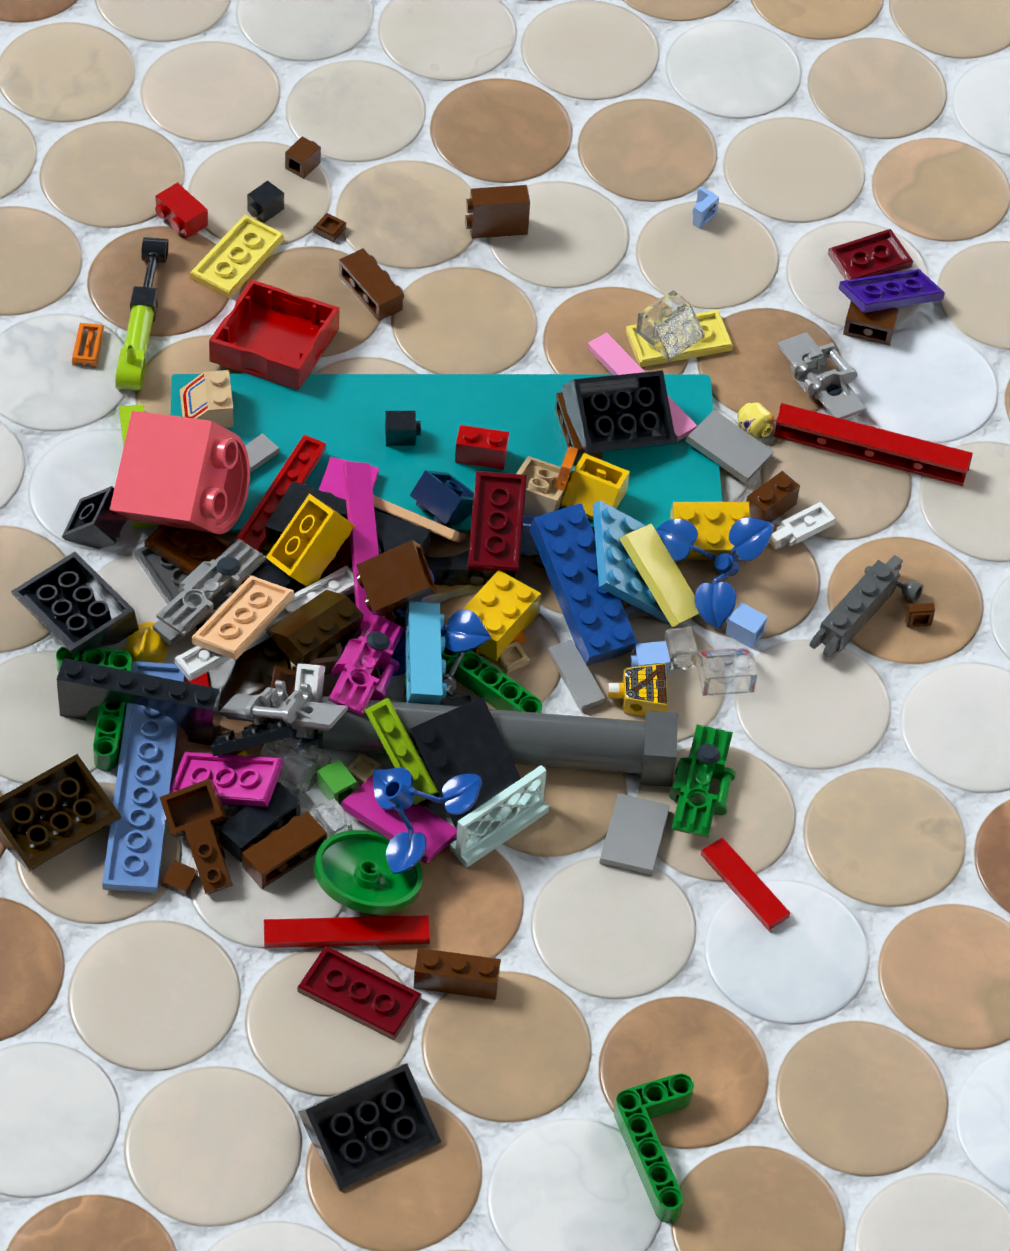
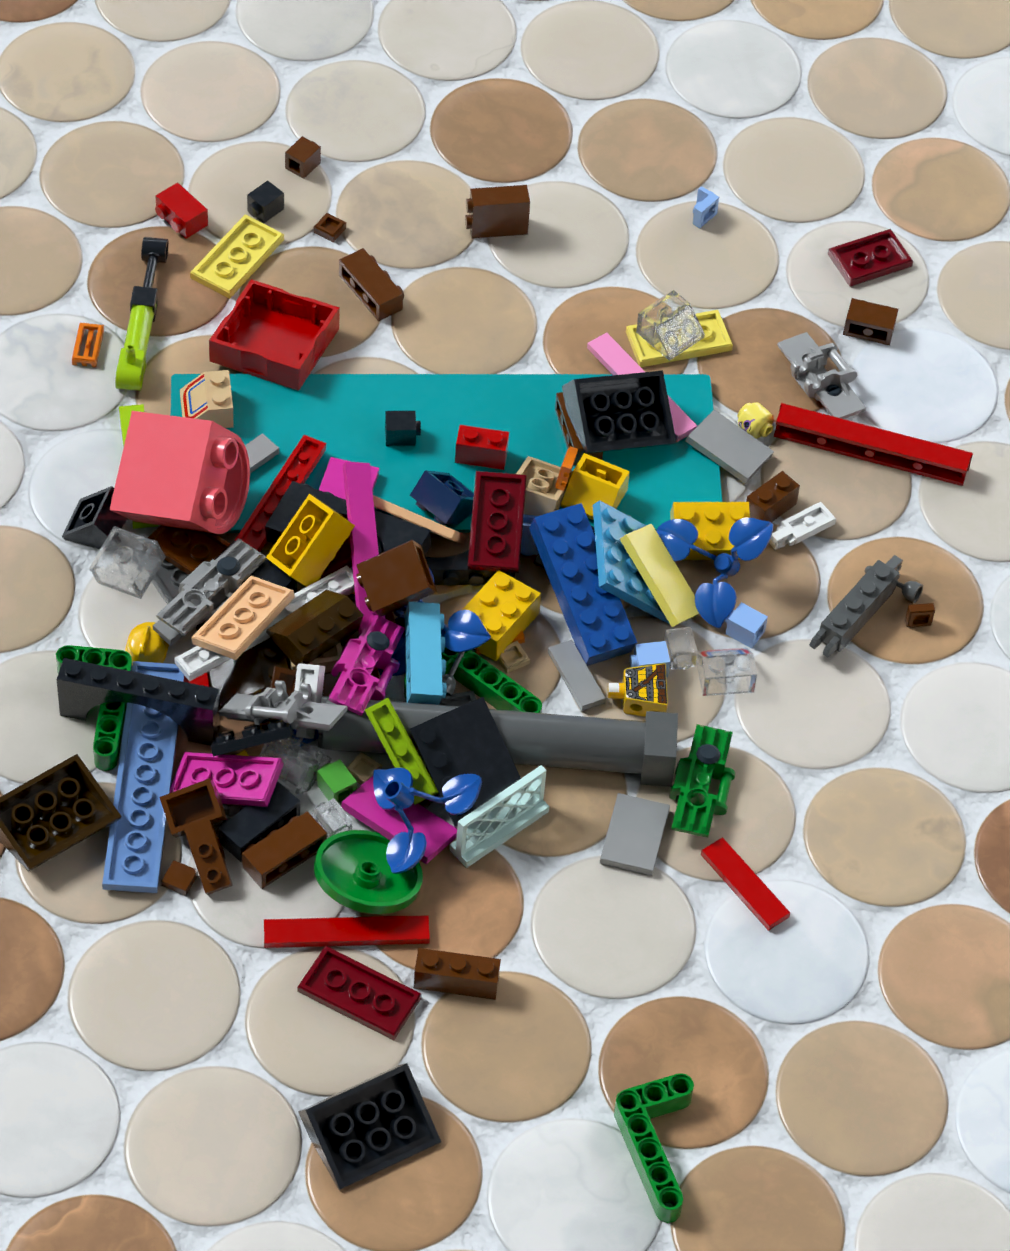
(77, 606): black slope -> none
(127, 562): none -> clear brick
(891, 290): dark purple tile -> none

